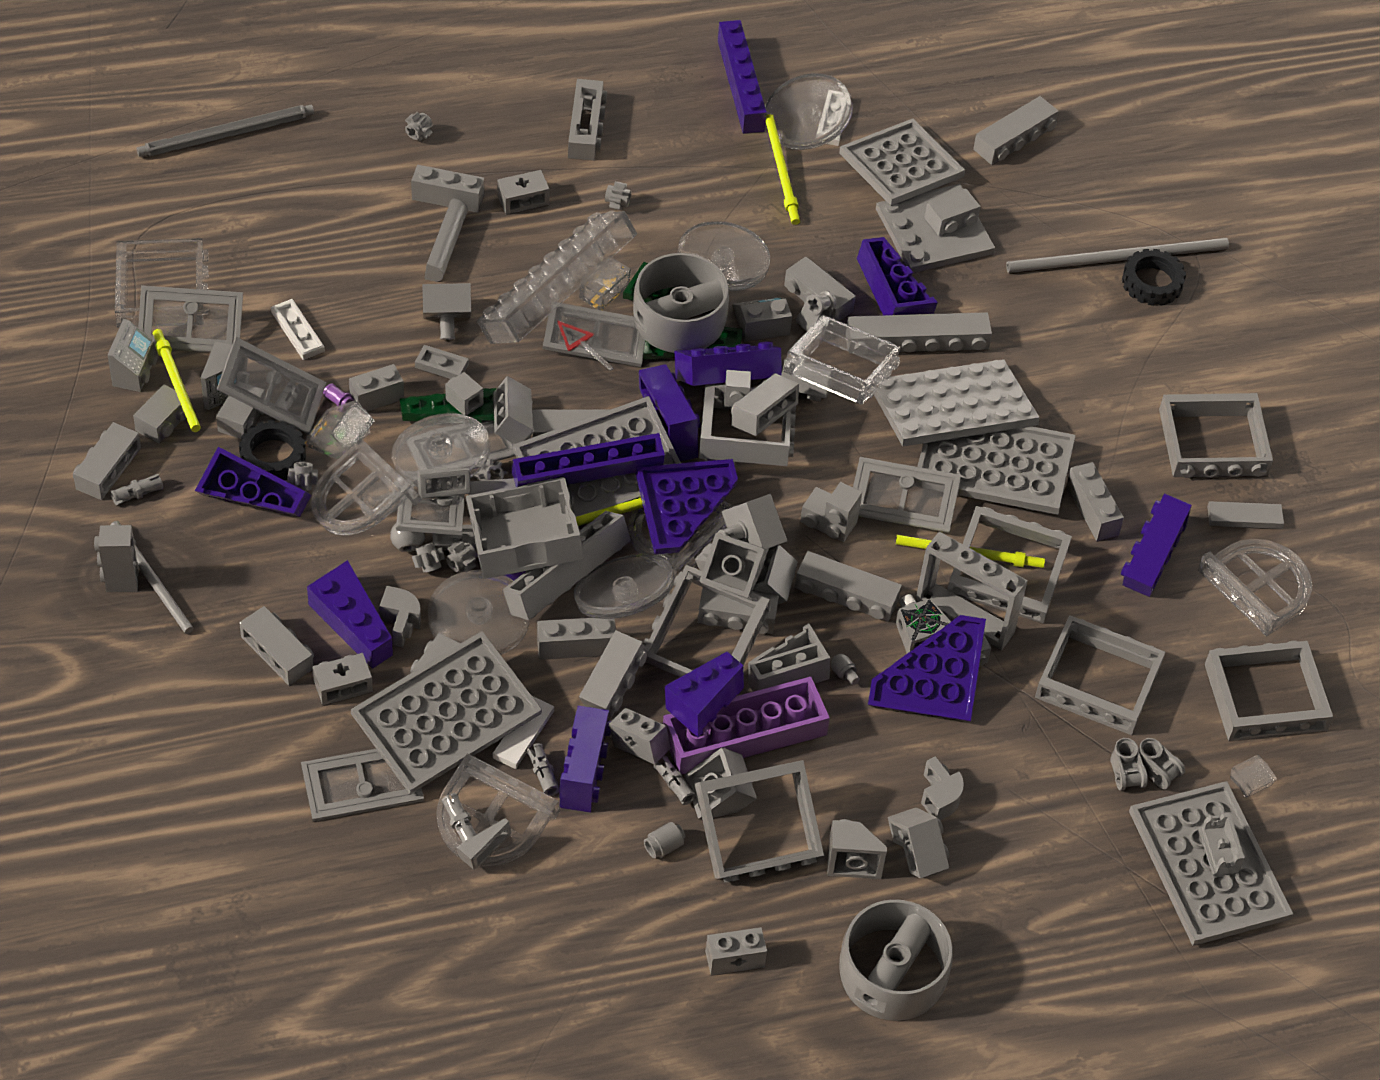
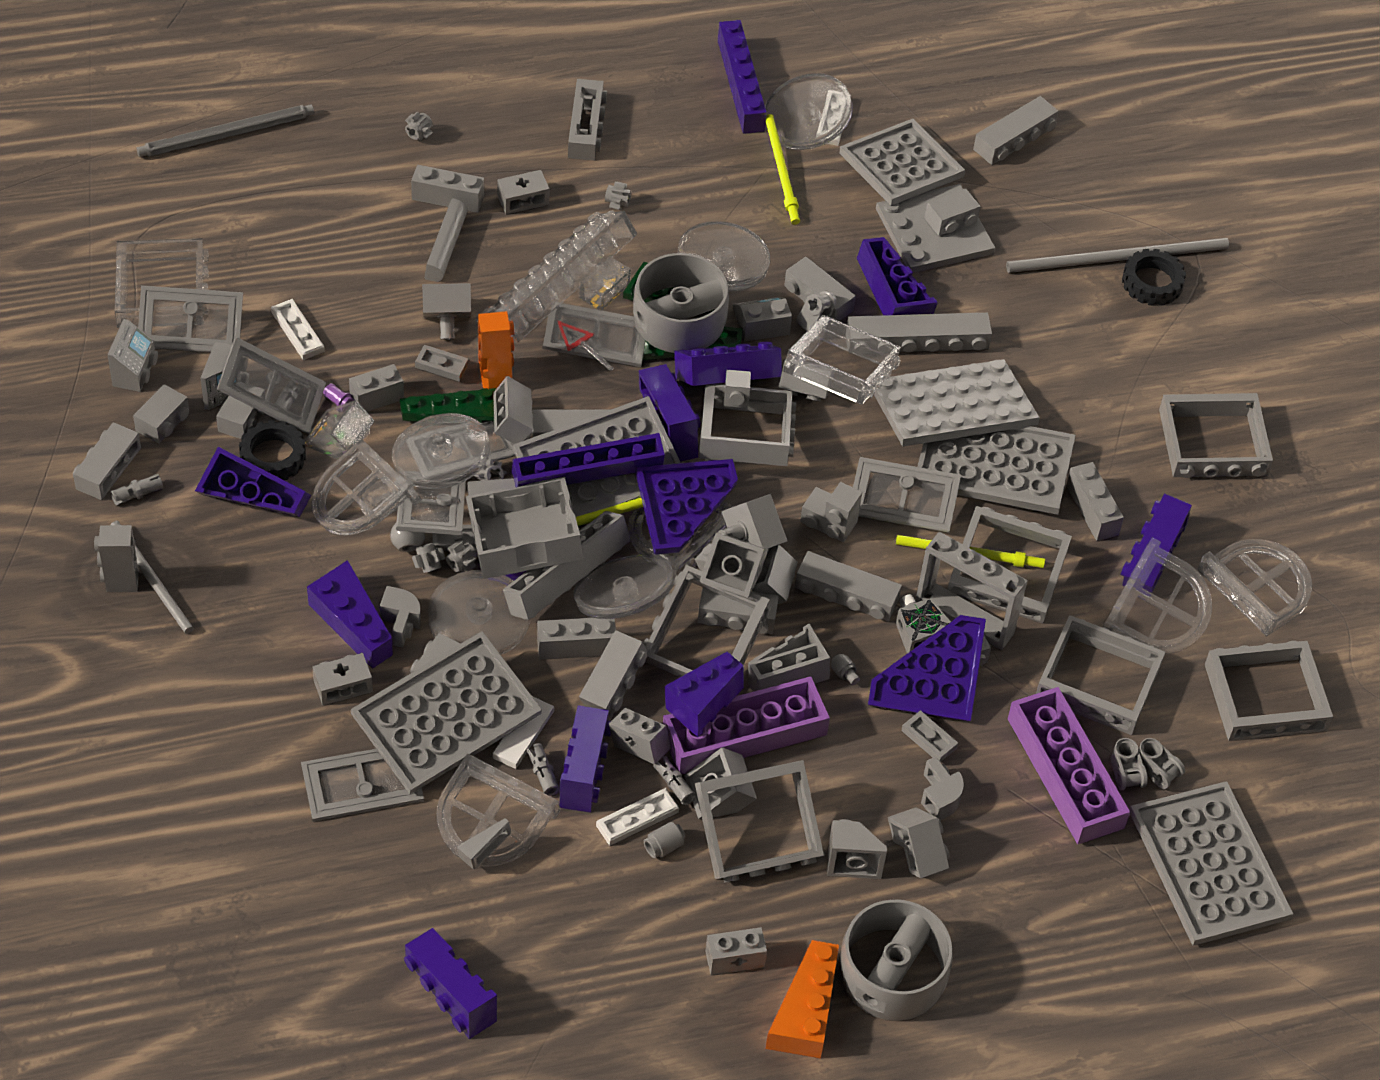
(164, 350): neon yellow bar -> none
(277, 645): light grey brick -> none
(303, 475): light grey gear -> none
(433, 474): light grey slope -> none
(451, 983): none -> dark purple wedge
(460, 819): light grey pin -> none
(464, 393): light grey brick -> none
(495, 348): none -> orange wedge
(637, 816): none -> white tile
(765, 404): light grey brick -> none
(805, 1009): none -> orange wedge
(929, 736): none -> light grey plate
(1068, 765): none -> medium lavender brick
(1134, 589): none -> clear window
(1221, 845): light grey hinge -> none
(1245, 515): light grey tile -> none
(1252, 776): clear piece -> none

